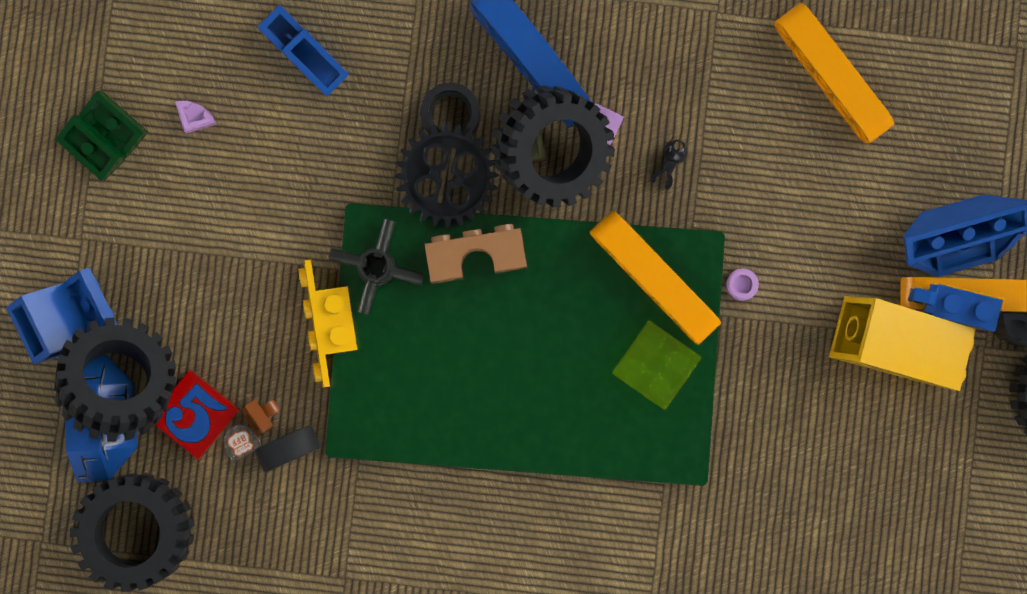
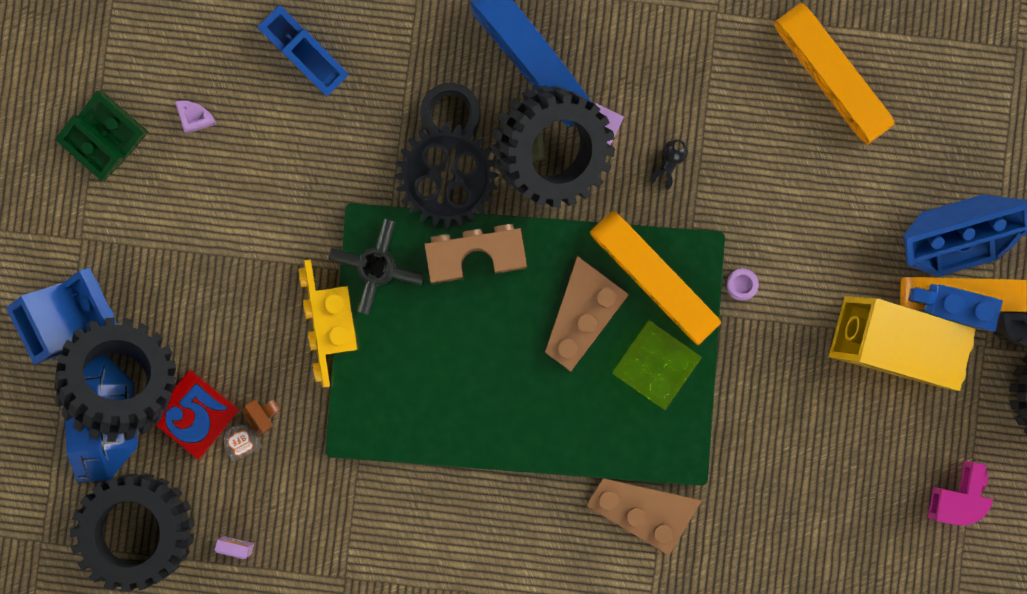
(234, 547): none -> lavender tile
(287, 448): black tyre -> none
(583, 314): none -> medium nougat wing
(645, 512): none -> medium nougat wing
(965, 505): none -> dark pink brick

